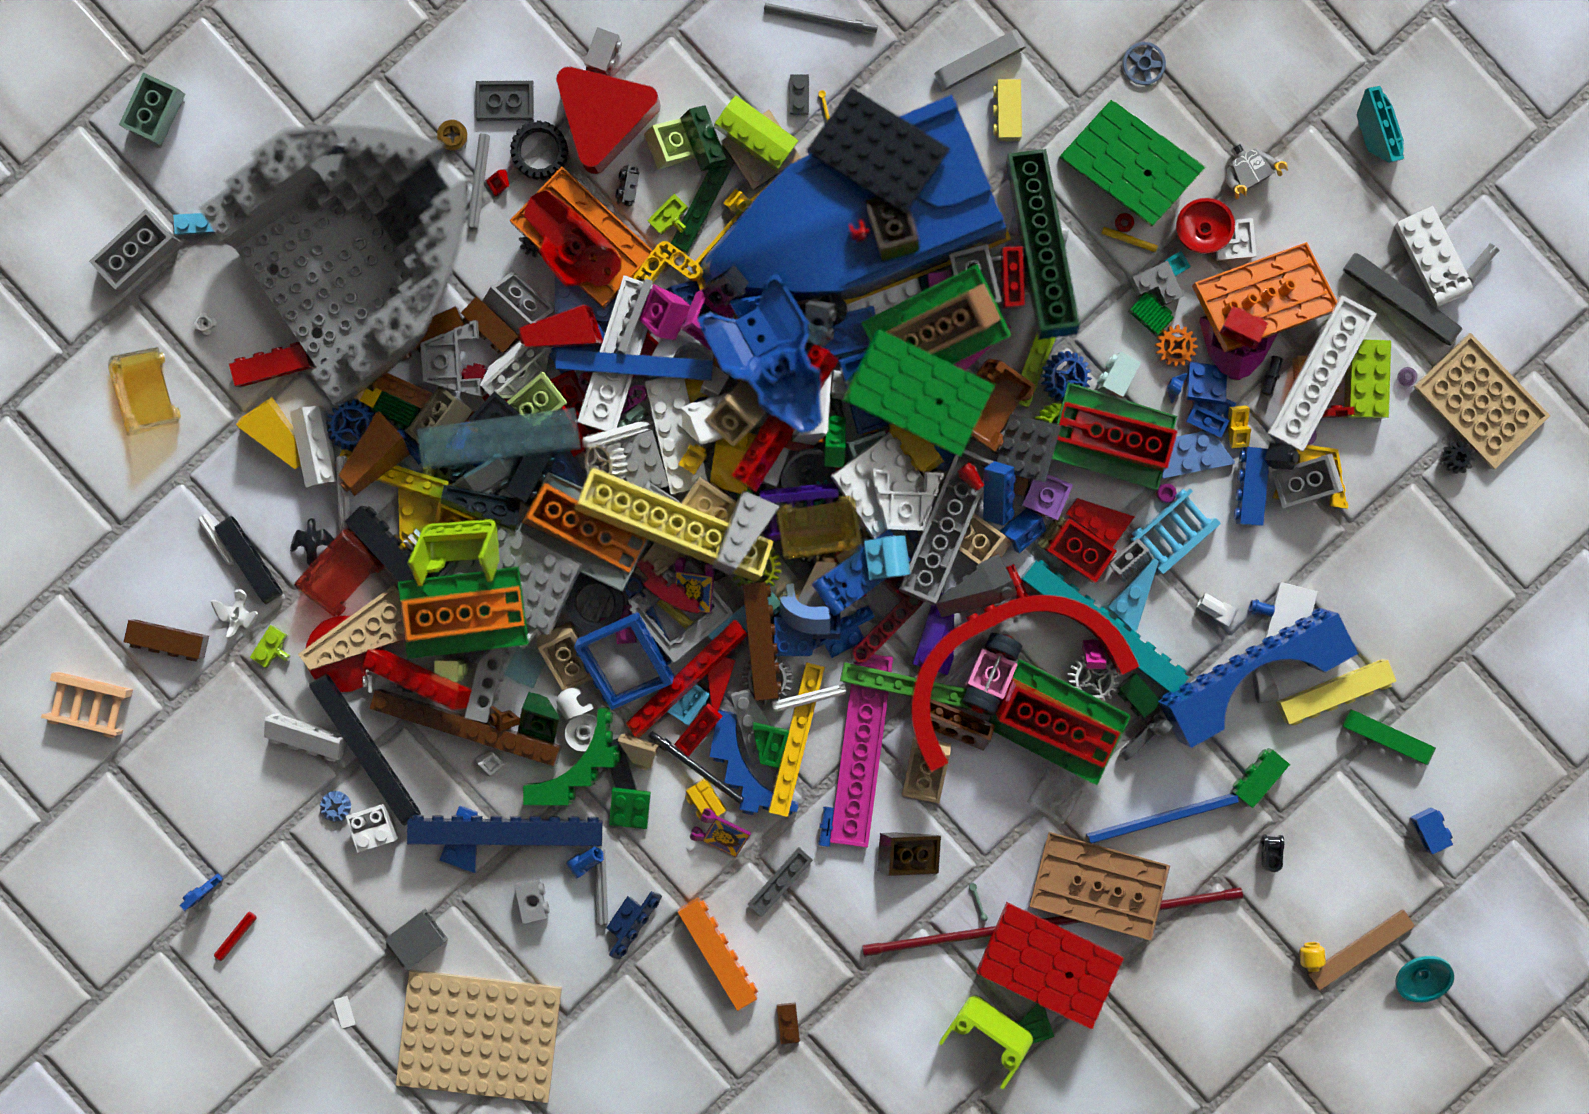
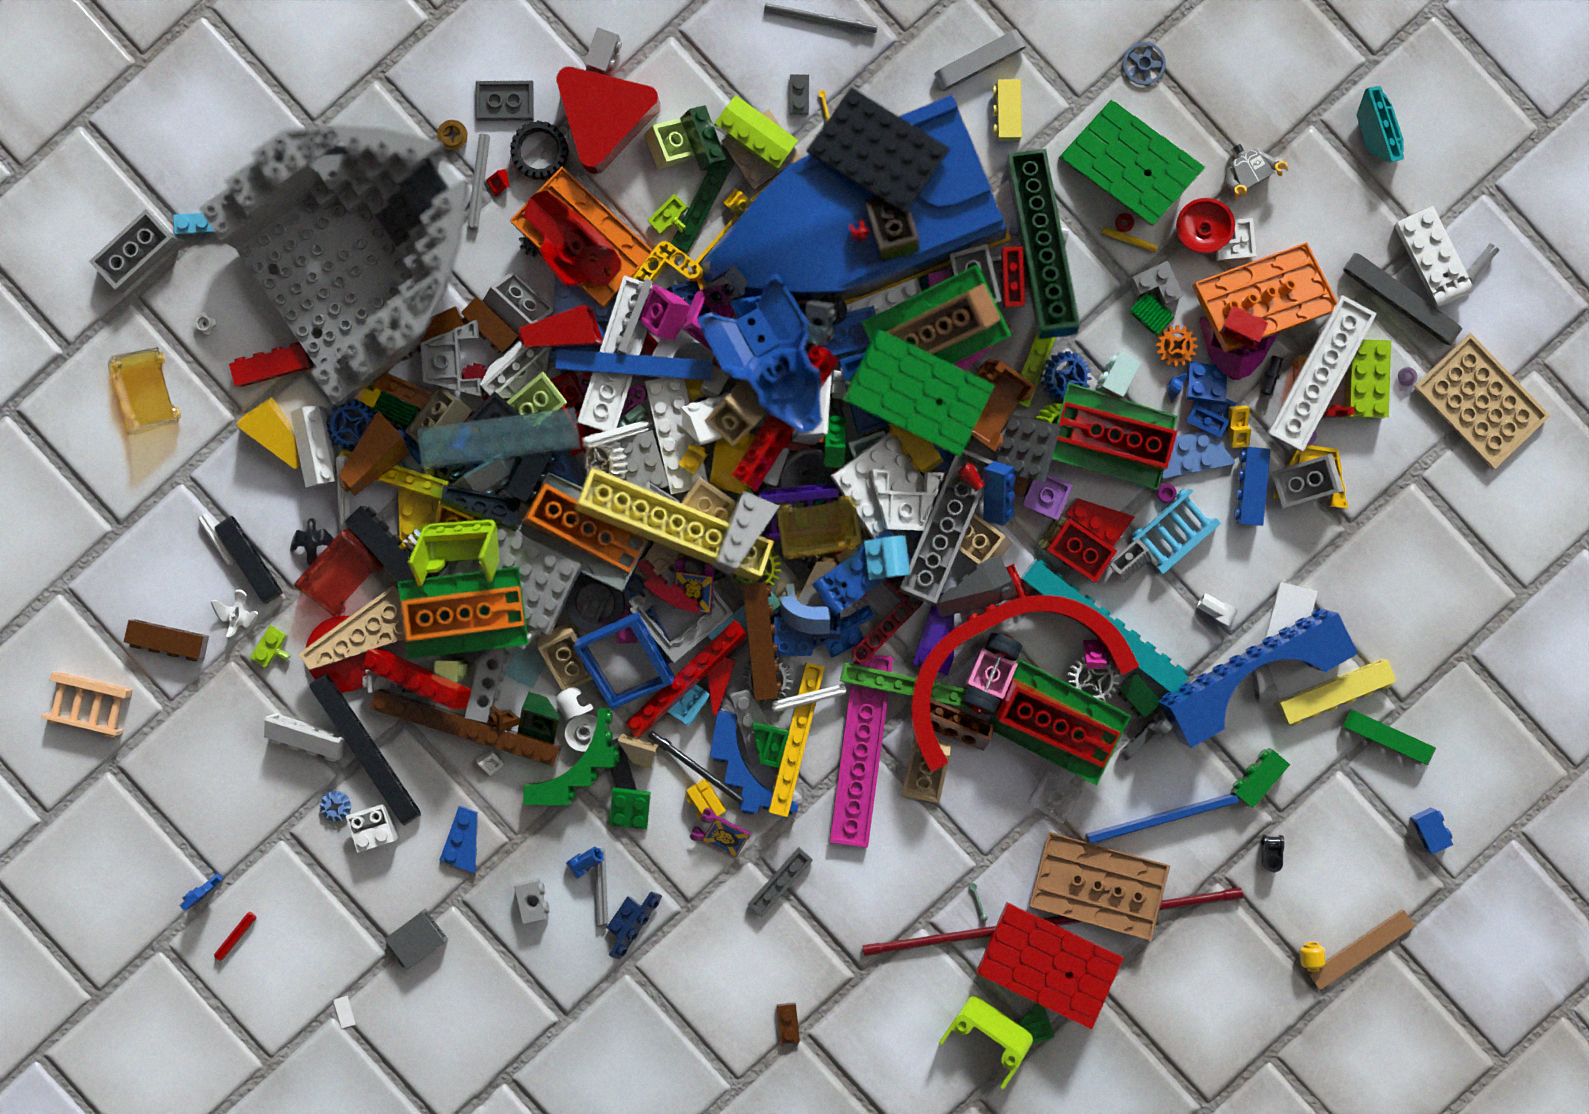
(152, 109): sand green brick -> none
(478, 1036): tan plate -> none
(504, 831): dark blue brick -> none
(624, 192): black hinge -> none
(676, 614): light yellow axle -> none
(698, 730): red plate -> none
(718, 954): orange brick -> none
(826, 826): blue pin -> none
(908, 853): dark brown slope -> none
(1024, 529): blue panel -> none
(1132, 599): medium azure wing -> none
(1178, 263): teal plate -> none
(1261, 608): blue pin -> none
(1281, 456): black brick -> none
(1424, 979): teal dish -> none
(1460, 464): black gear -> none

